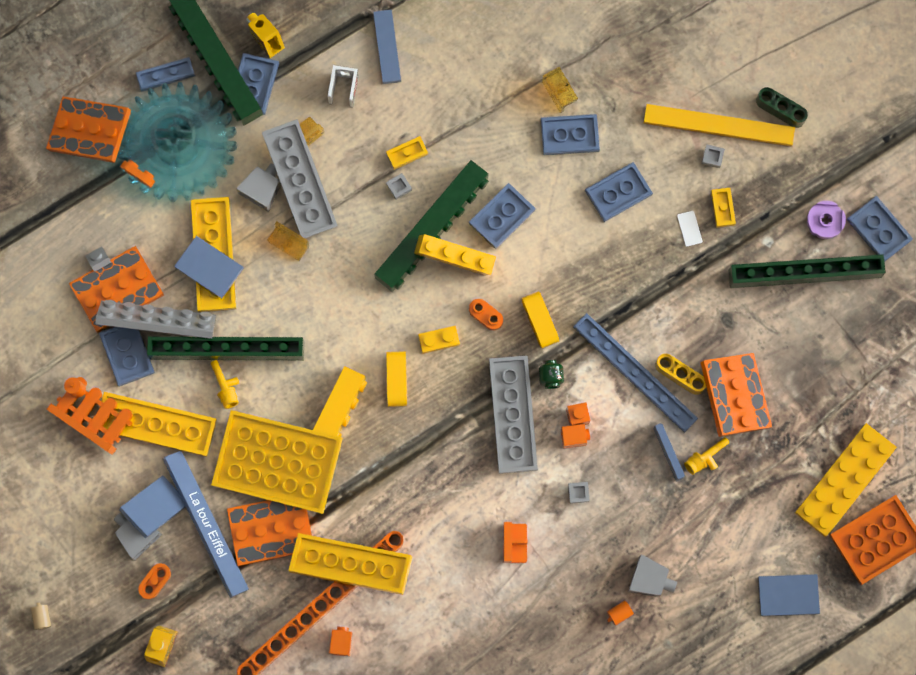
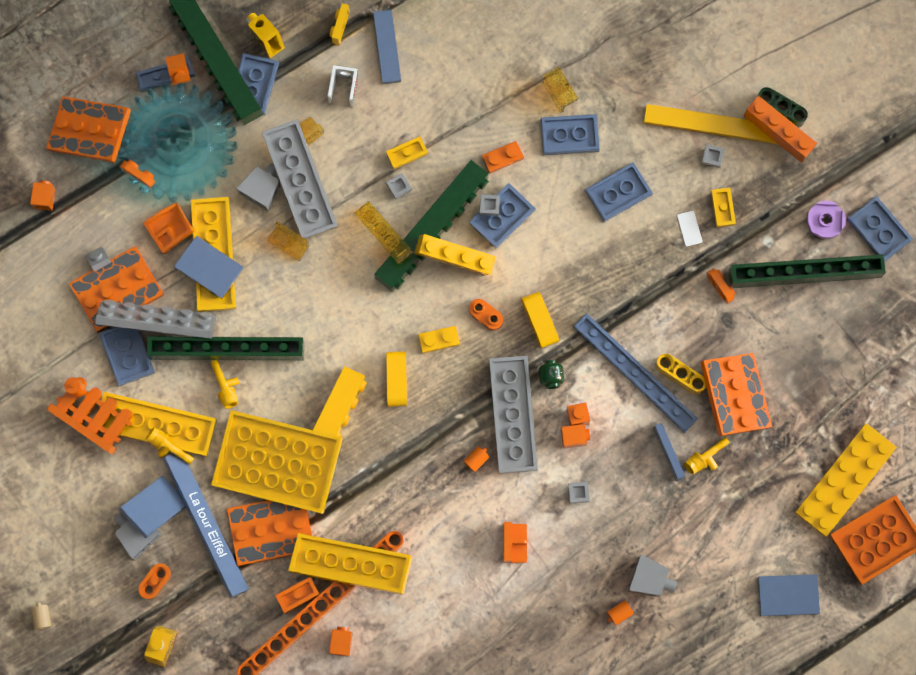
(43, 195): none -> orange brick
(158, 439): none -> yellow piece
(169, 227): none -> orange plate
(178, 69): none -> orange brick
(297, 595): none -> orange panel
(341, 16): none -> yellow plate
(383, 232): none -> clear yellow plate
(476, 459): none -> orange piece
(489, 205): none -> light grey plate
(502, 157): none -> orange plate
(717, 279): none -> orange plate
(780, 129): none -> orange brick

